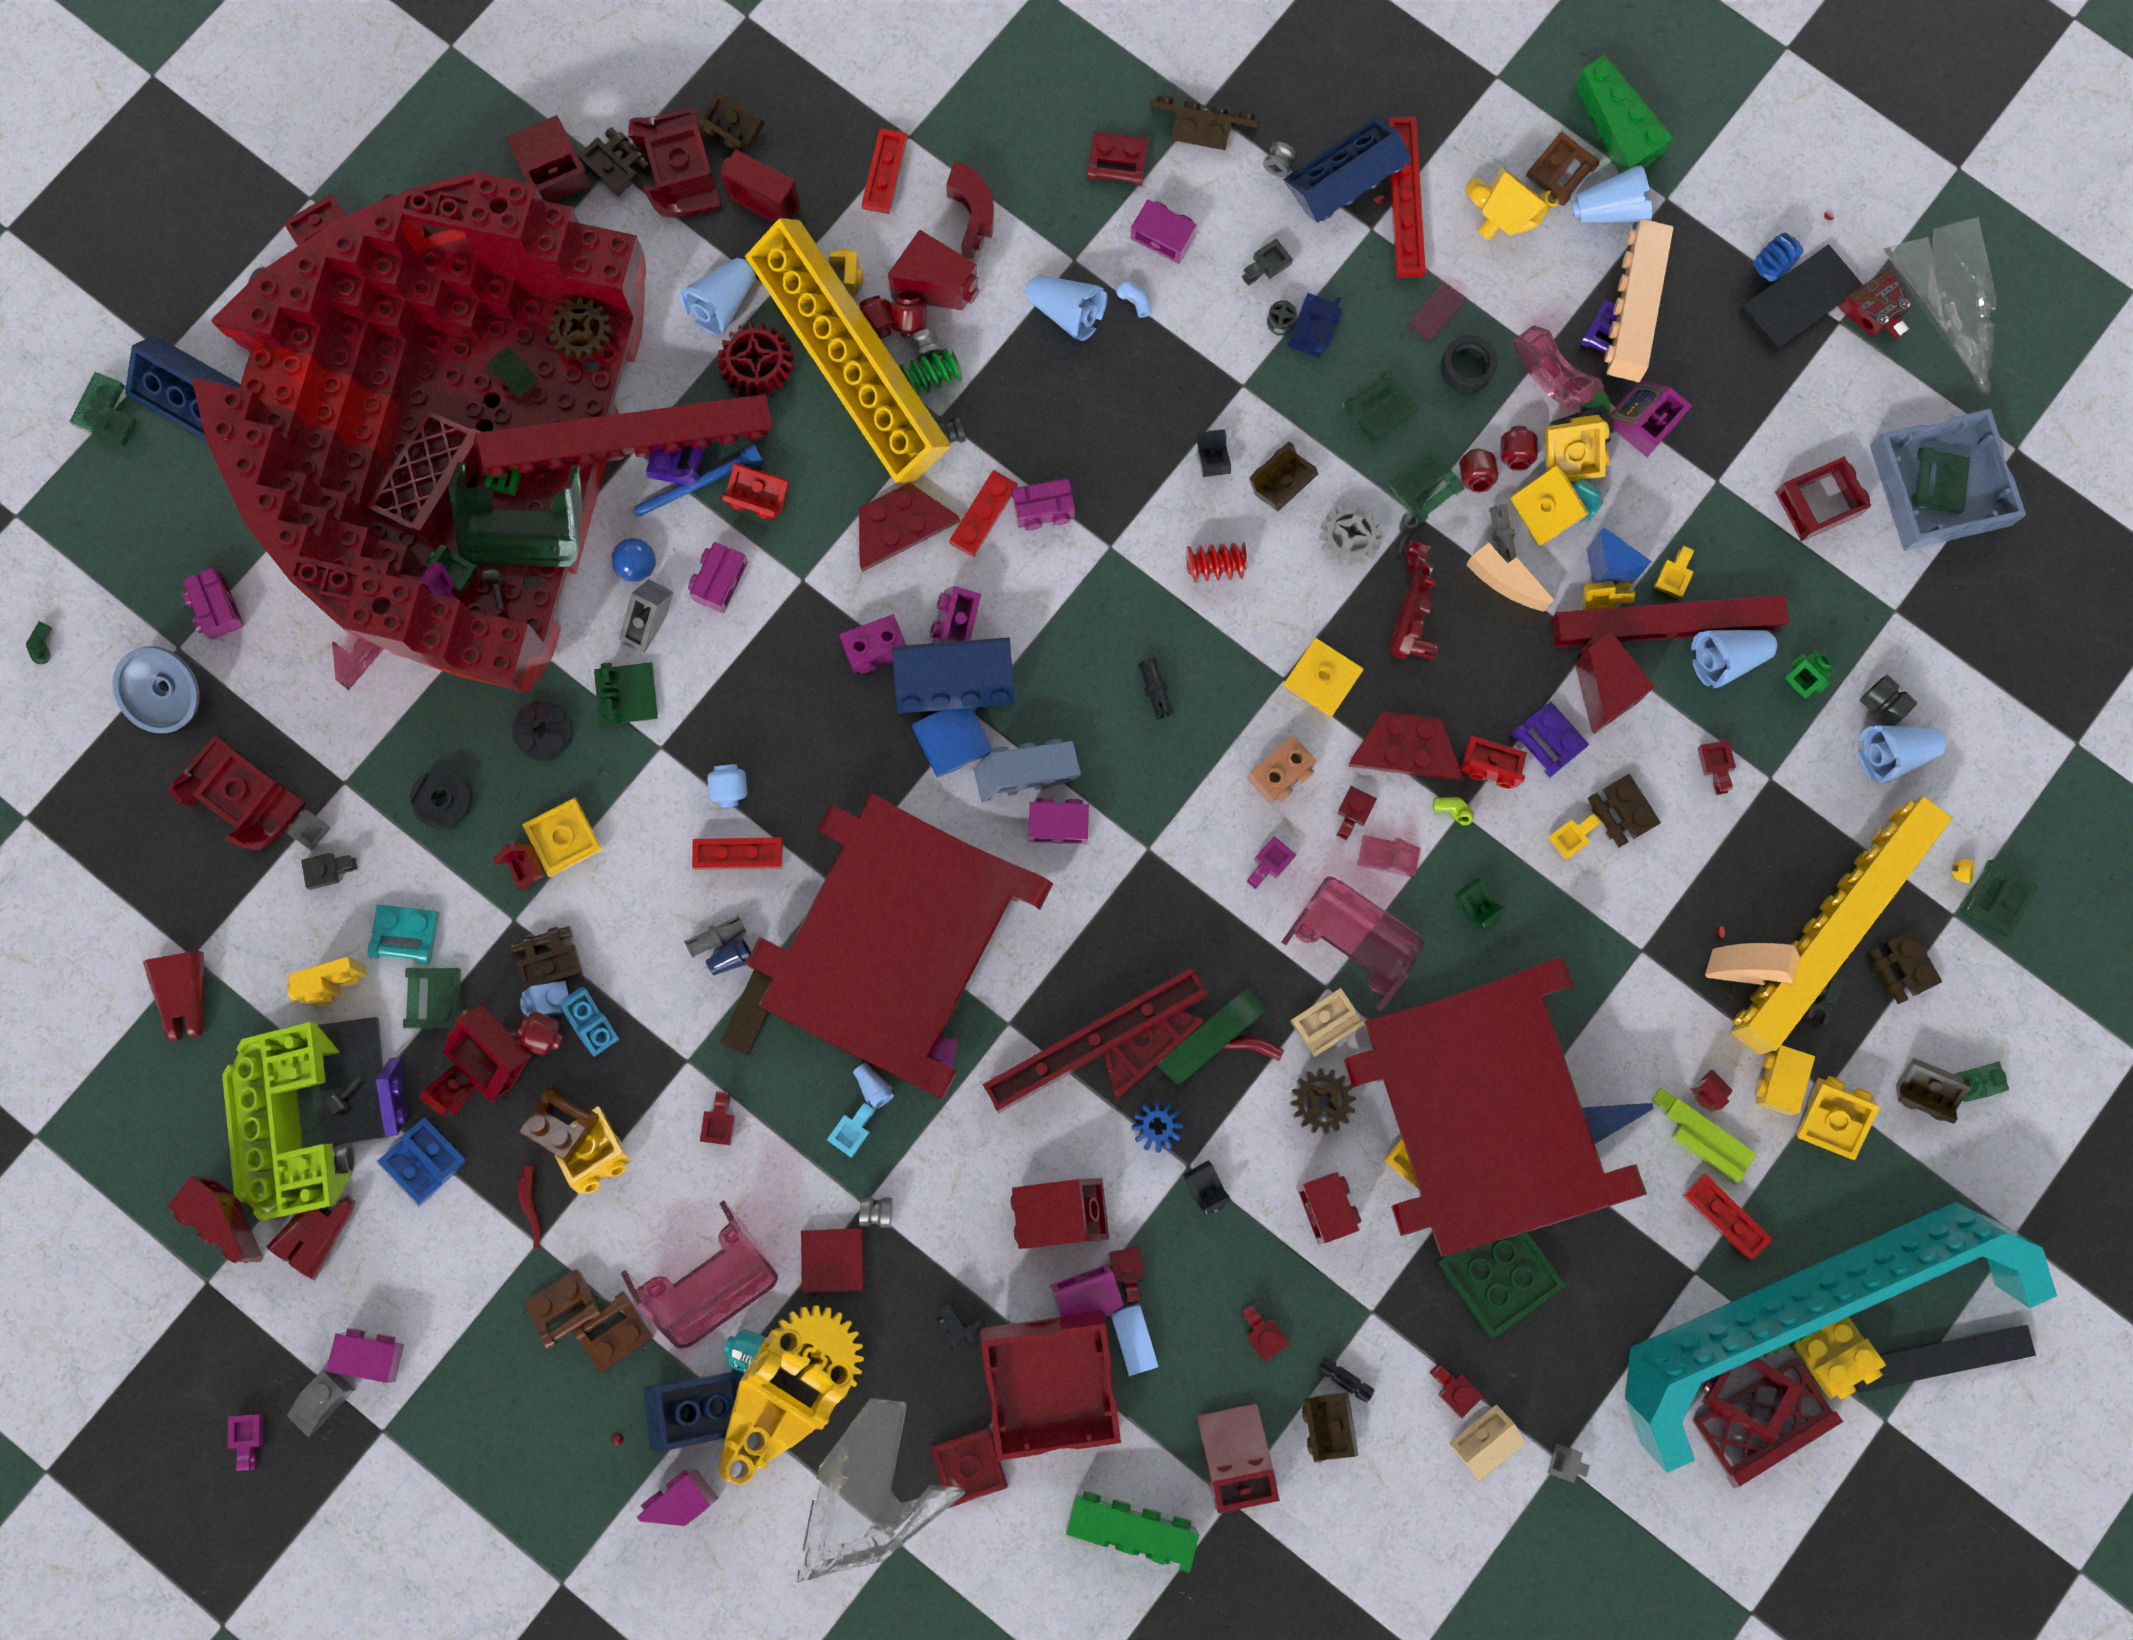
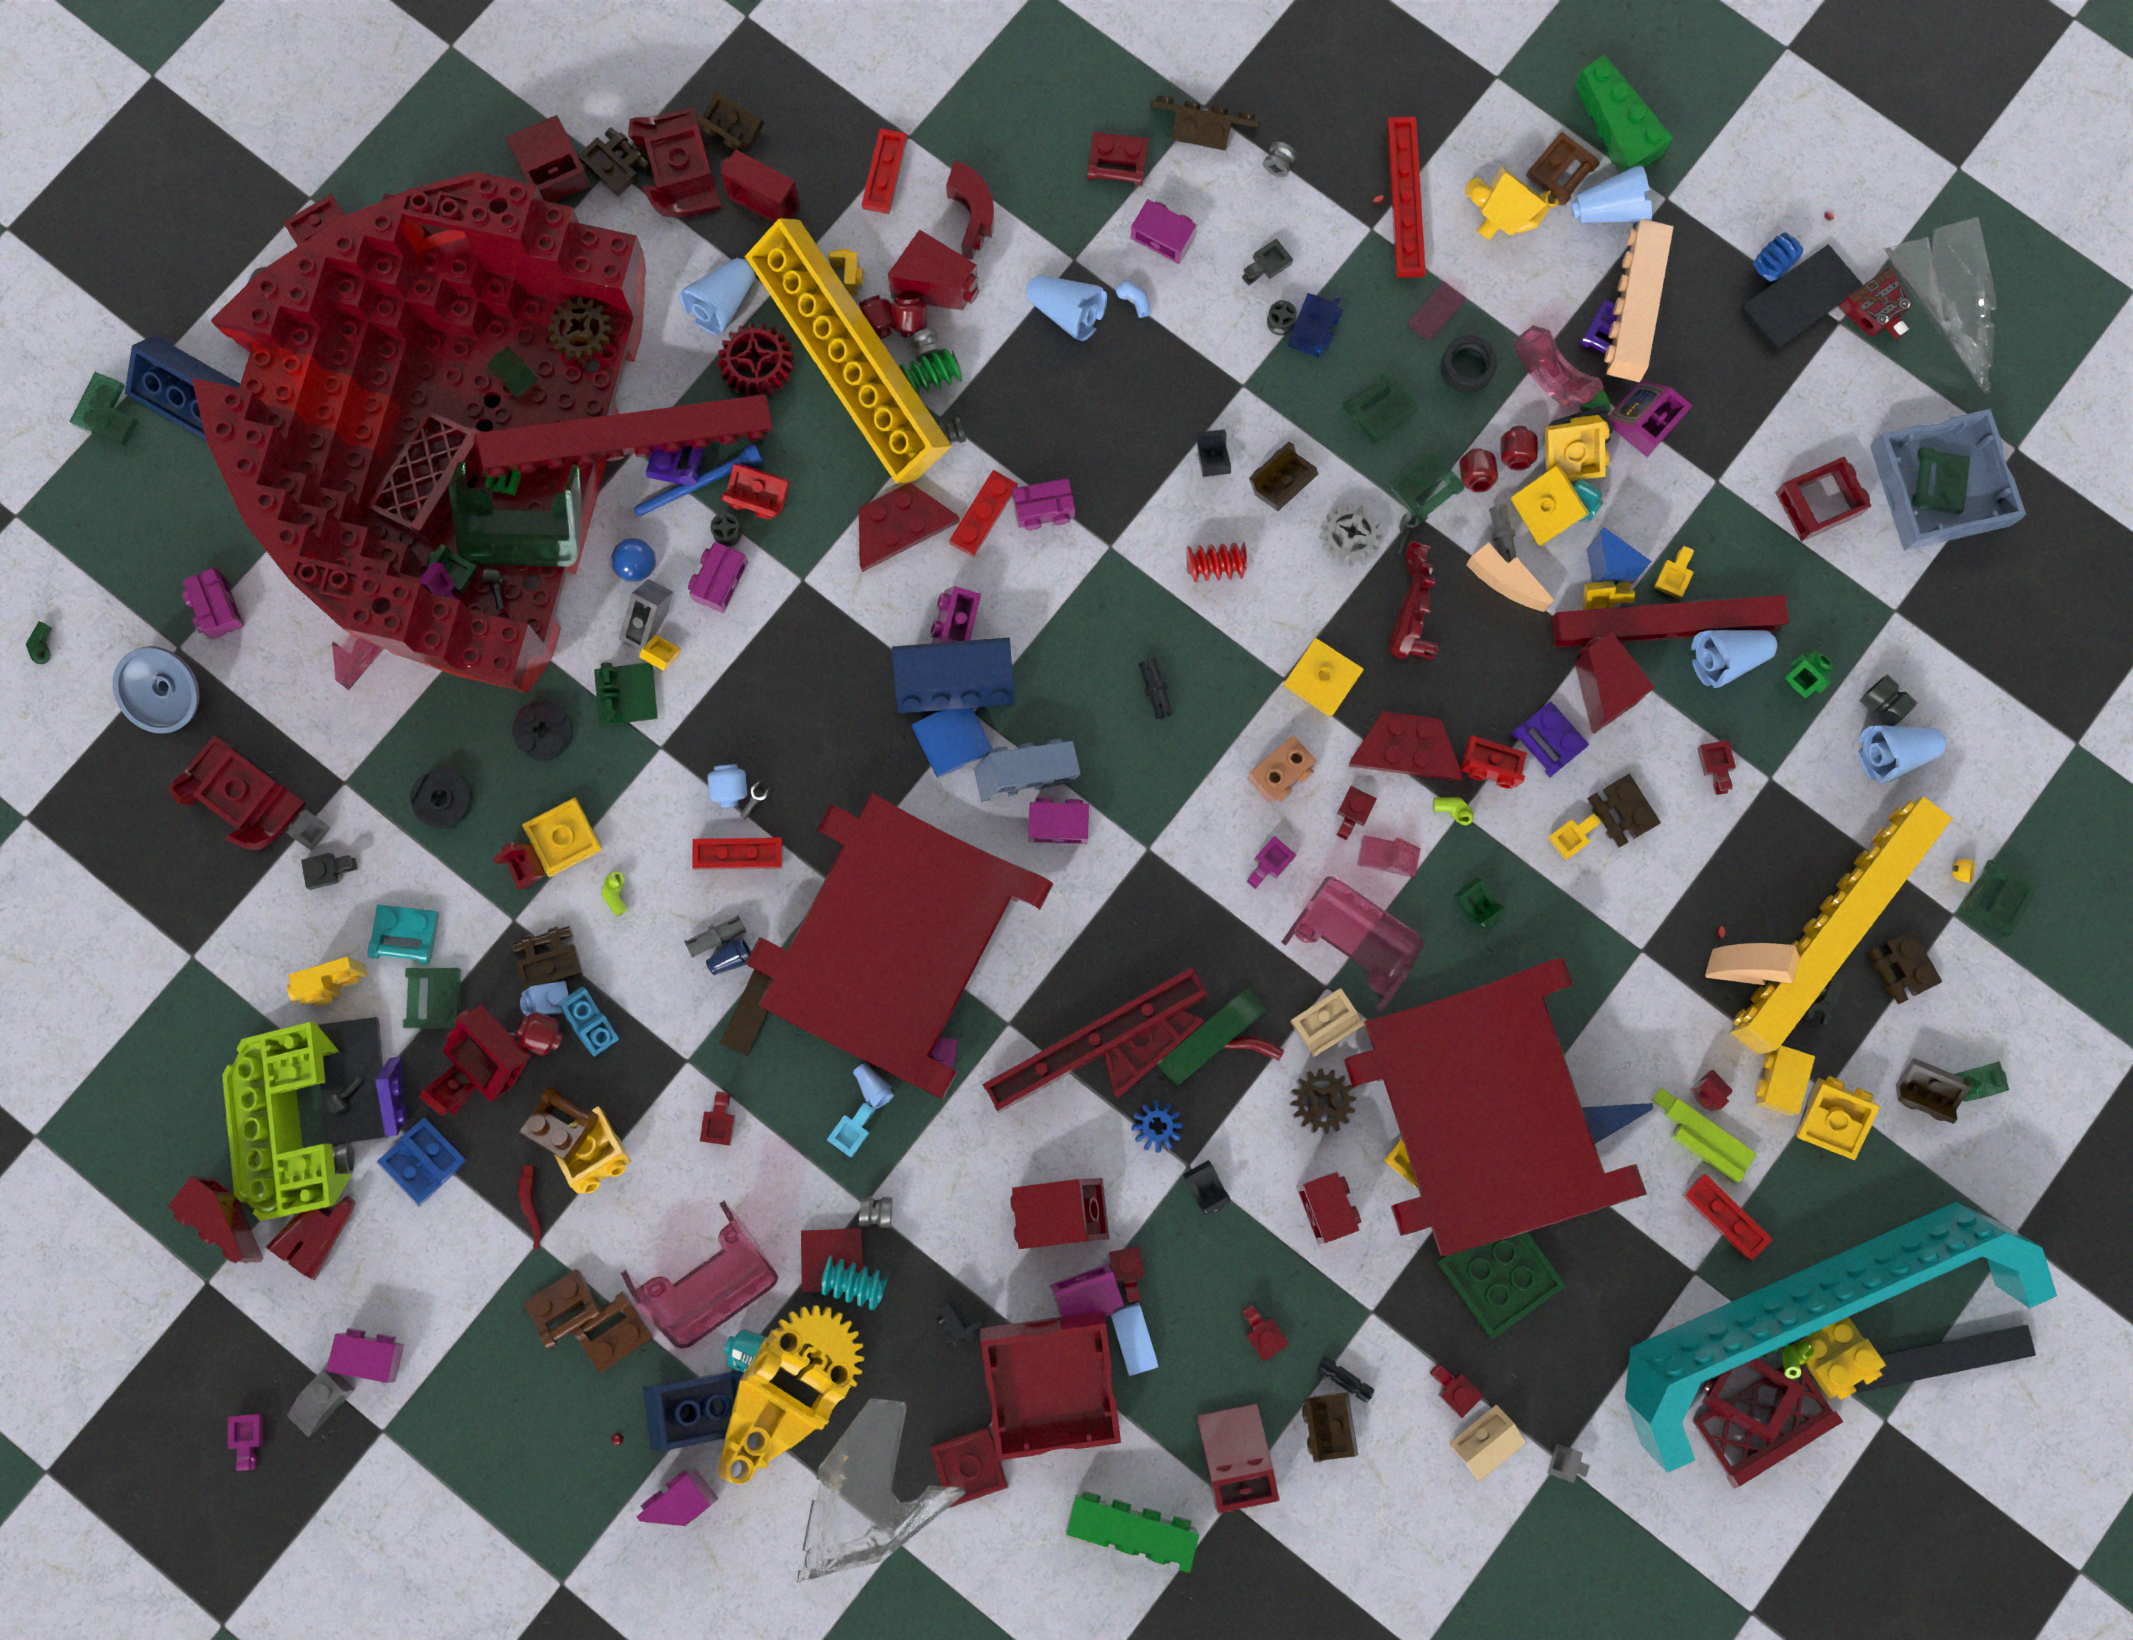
(178, 992): dark red piece -> none
(612, 891): none -> lime arm
(660, 652): none -> yellow plate
(724, 523): none -> pearl dark grey wheel
(756, 796): none -> flat silver hand
(853, 1283): none -> teal piece
(872, 643): magenta brick -> none
(1348, 169): dark blue slope -> none
(1794, 1357): none -> lime arm

